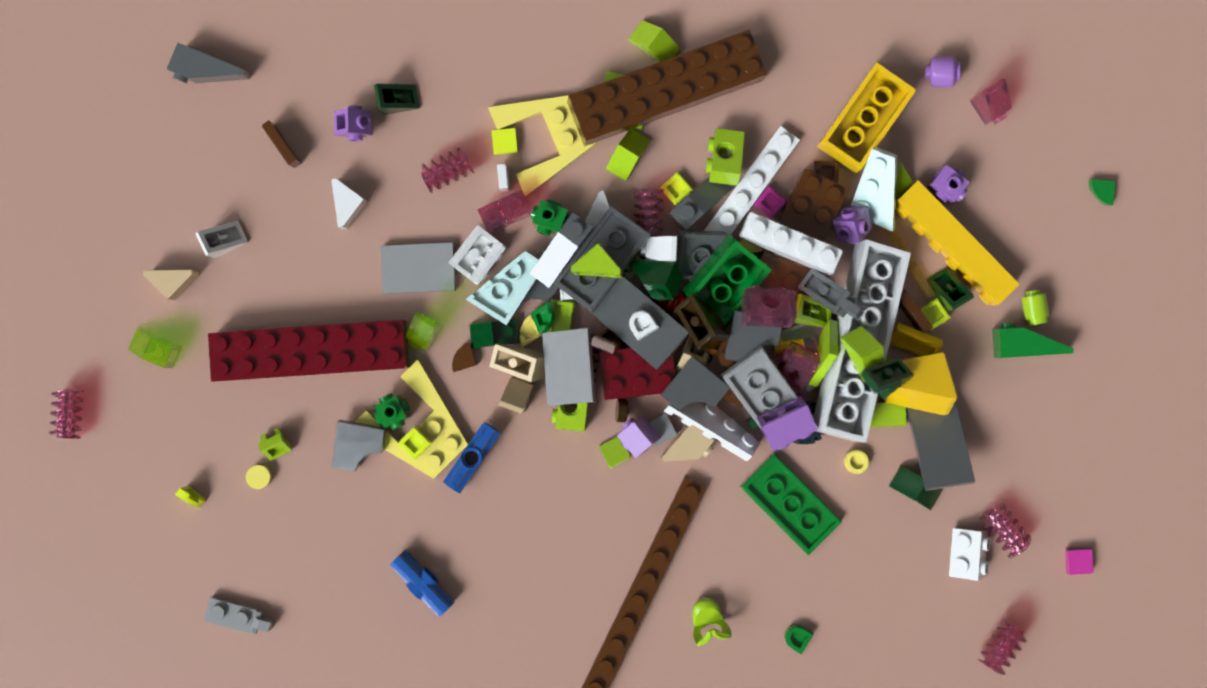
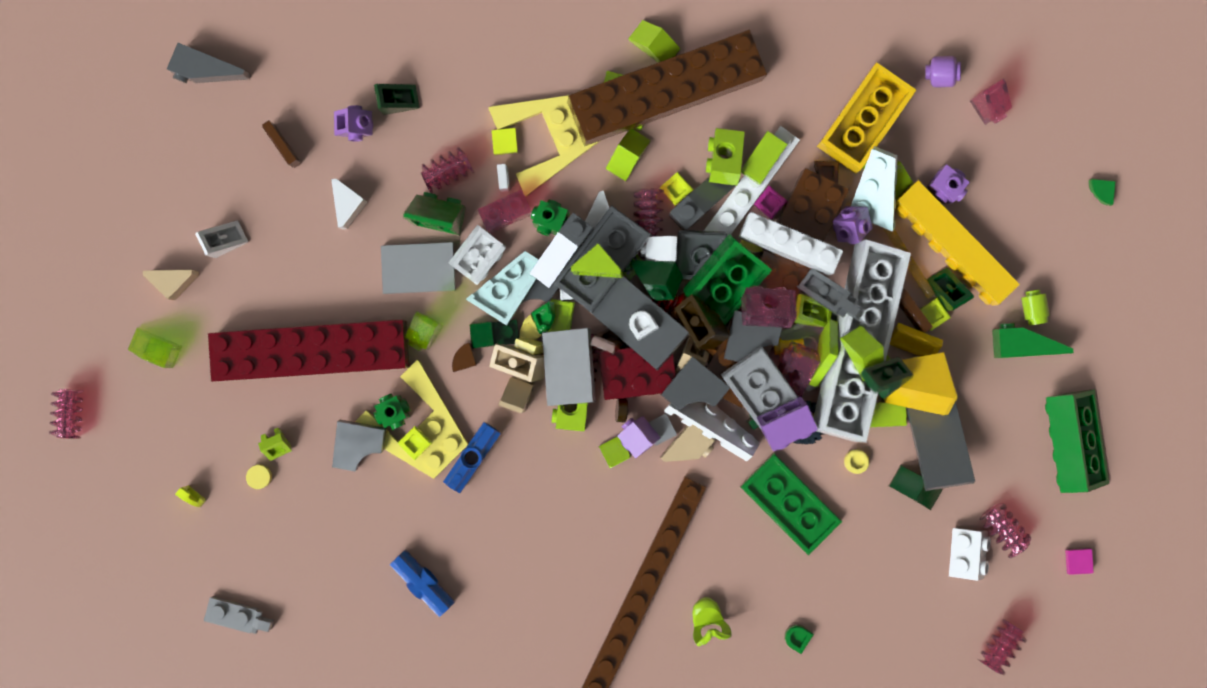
(436, 214): none -> green slope
(530, 346): none -> light yellow tile
(763, 158): none -> lime tile
(1077, 441): none -> green slope

